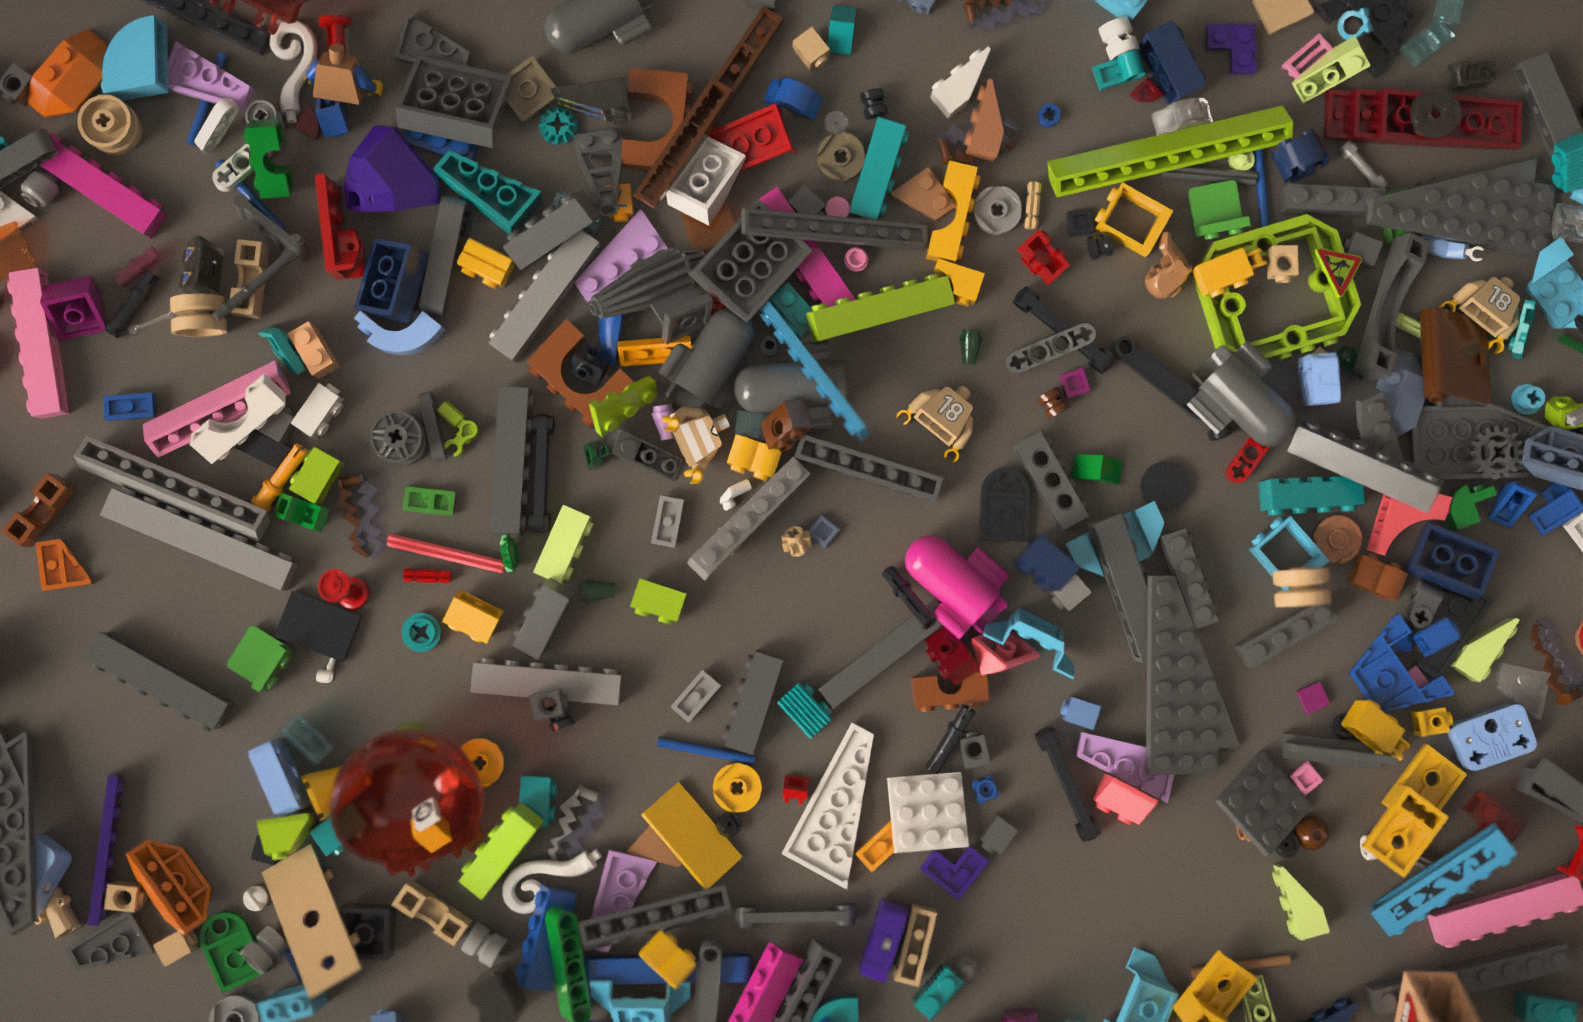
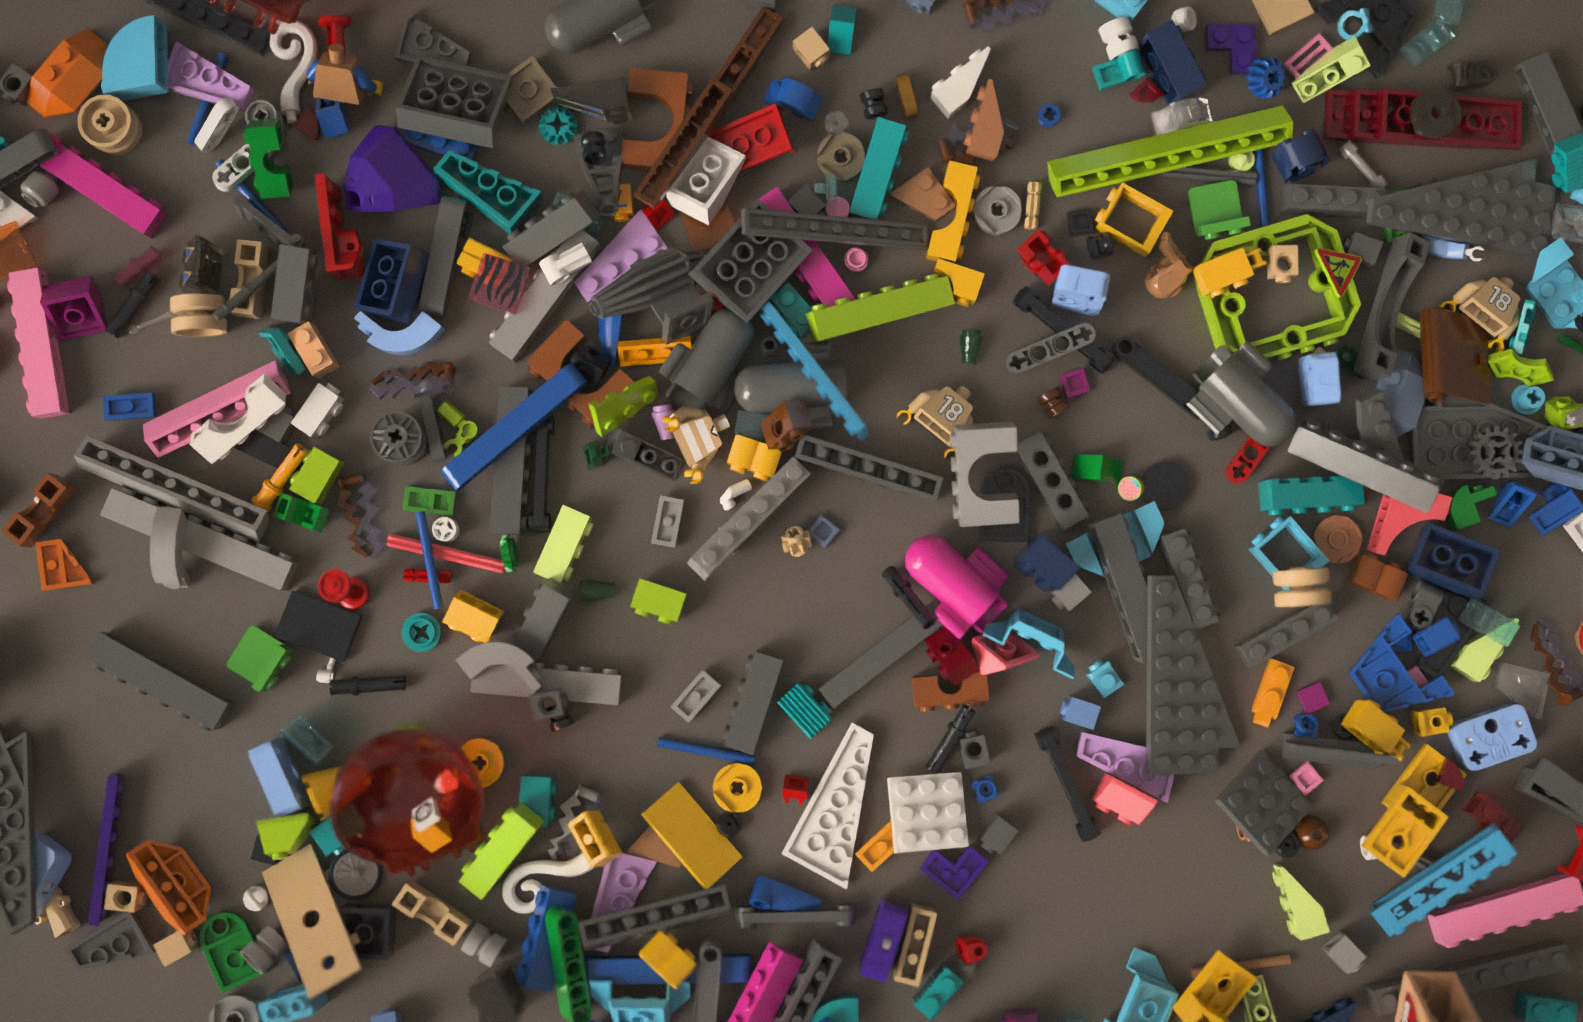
(166, 548): none -> light grey arch
(295, 284): none -> dark grey wedge
(353, 876): none -> light grey wheel
(363, 685): none -> black pin
(404, 381): none -> piece
(429, 560): none -> blue bar
(441, 528): none -> white wheel
(487, 655): none -> light grey arch
(499, 283): none -> clear pink tile
(514, 427): none -> blue beam
(560, 266): none -> white piece
(594, 148): none -> black wheel
(595, 838): none -> yellow brick
(659, 215): none -> red tile
(779, 896): none -> blue piece
(828, 188): none -> clear light blue tile
(906, 96): none -> pearl gold beam
(971, 443): none -> light grey arch
(971, 948): none -> red piece
(1080, 290): none -> light blue axle
(1104, 677): none -> medium azure bracket
(1131, 488): none -> tile
(1185, 18): none -> white tile
(1266, 77): none -> blue gear
(1271, 692): none -> light orange hinge
(1312, 723): none -> blue plate
(1344, 953): none -> light grey brick
(1451, 776): none -> dark red tile
(1489, 622): none -> clear light blue slope
(1530, 371): none -> lime tile

